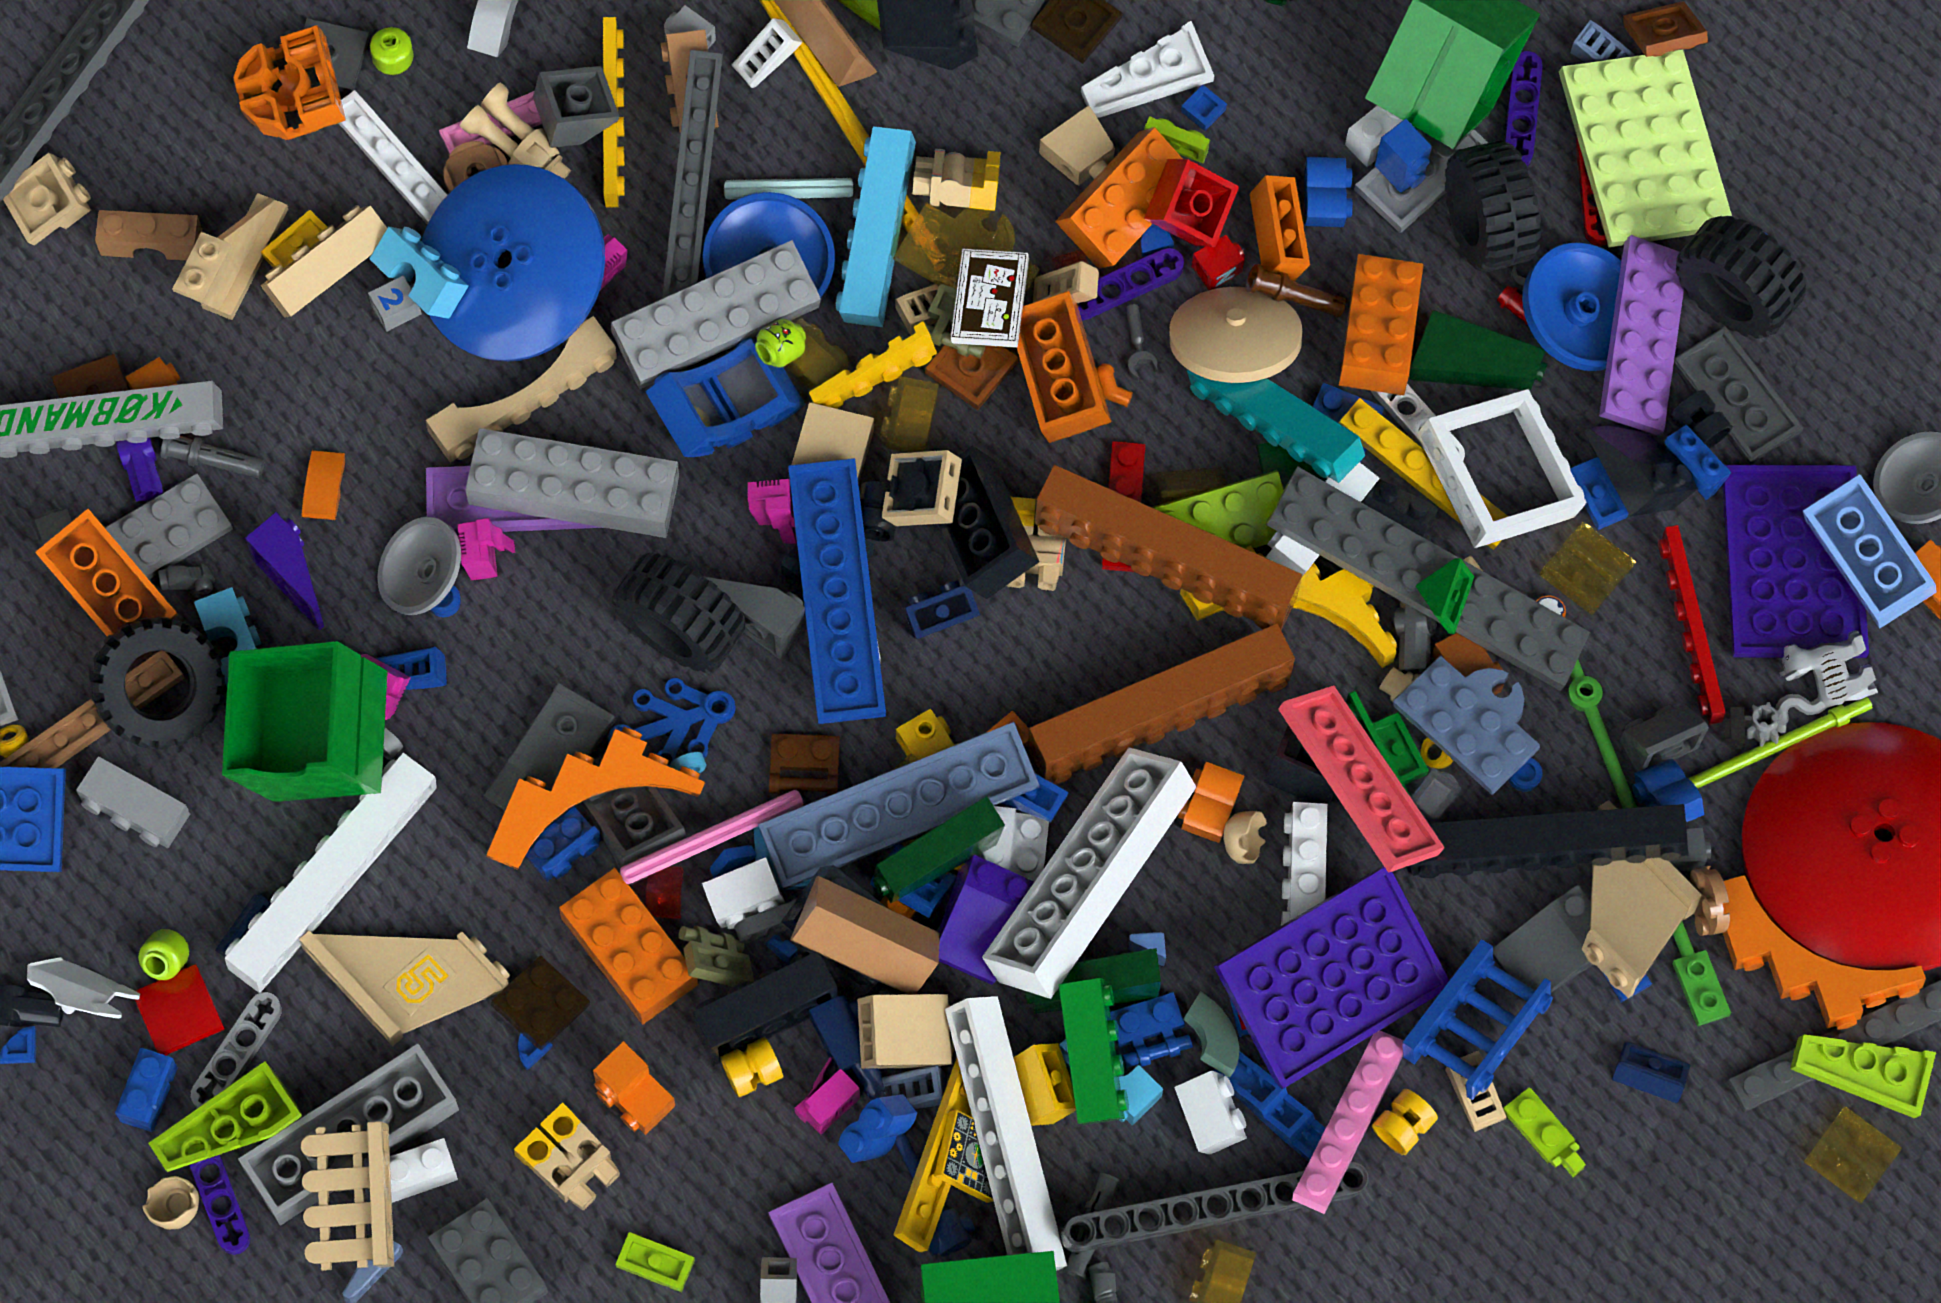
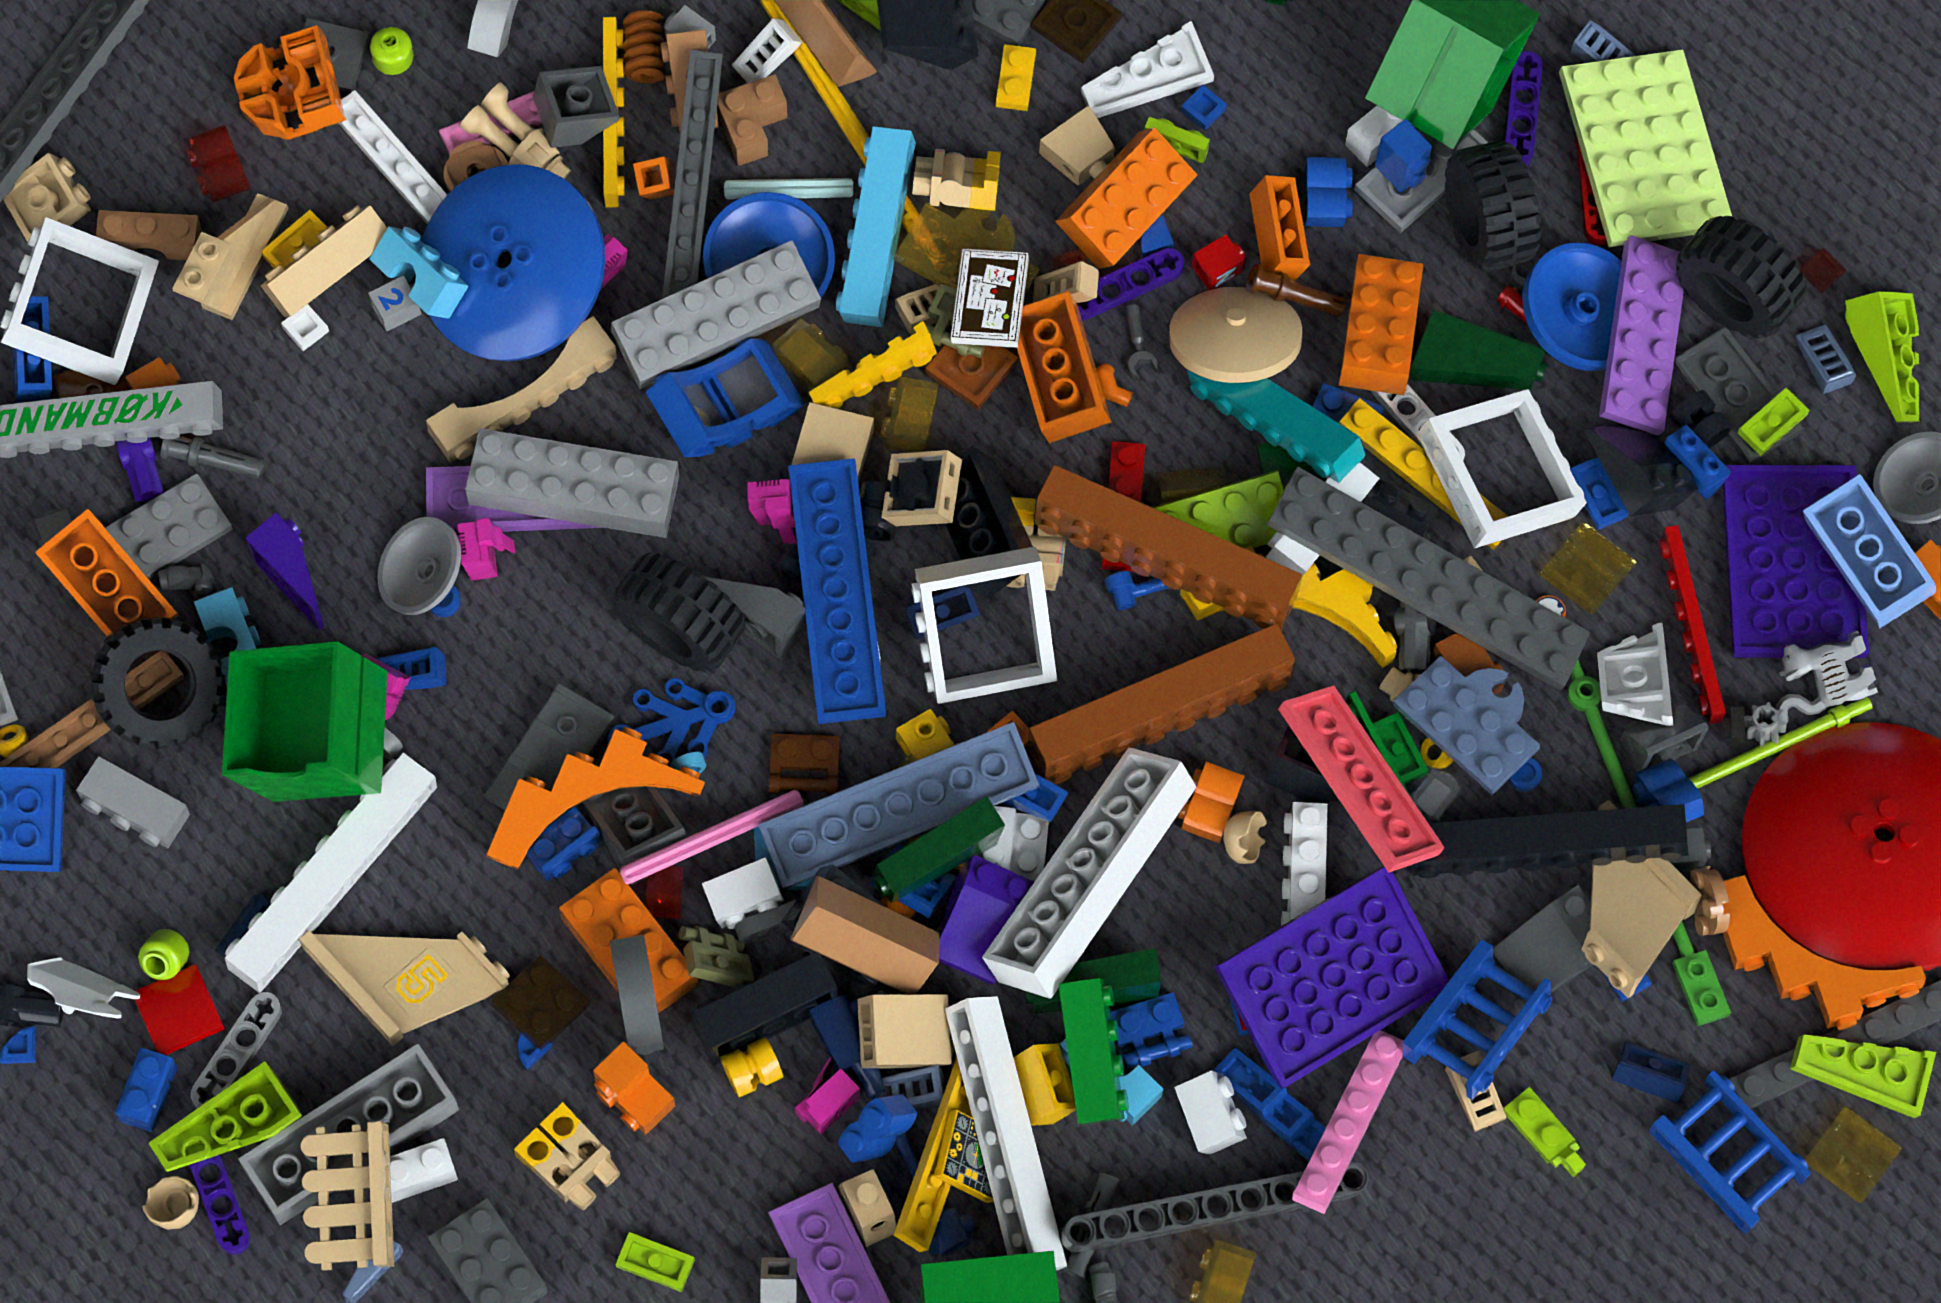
(31, 372): none -> blue brick
(59, 350): none -> white window
(218, 163): none -> clear red brick
(305, 327): none -> white plate
(323, 485): orange slope -> none
(637, 994): none -> dark grey arch
(643, 47): none -> dark orange piece
(655, 177): none -> orange brick
(732, 859): blue tile -> none
(745, 112): none -> medium nougat brick
(780, 343): lime head -> none
(784, 950): blue tile -> none
(868, 1206): none -> tan torso
(972, 571): none -> white window
(1015, 77): none -> yellow plate
(1126, 591): none -> blue brick
(1146, 941): medium blue slope -> none
(1191, 202): red slope -> none
(1216, 1034): sand green tile -> none
(1396, 1130): yellow wheel -> none
(1447, 592): green slope -> none
(1636, 678): none -> white wing
(1665, 29): dark orange plate -> none
(1720, 1184): none -> blue fence
(1773, 421): none -> lime plate
(1822, 270): none -> clear red tile
(1825, 381): none -> sand blue slope
(1884, 332): none -> lime wedge

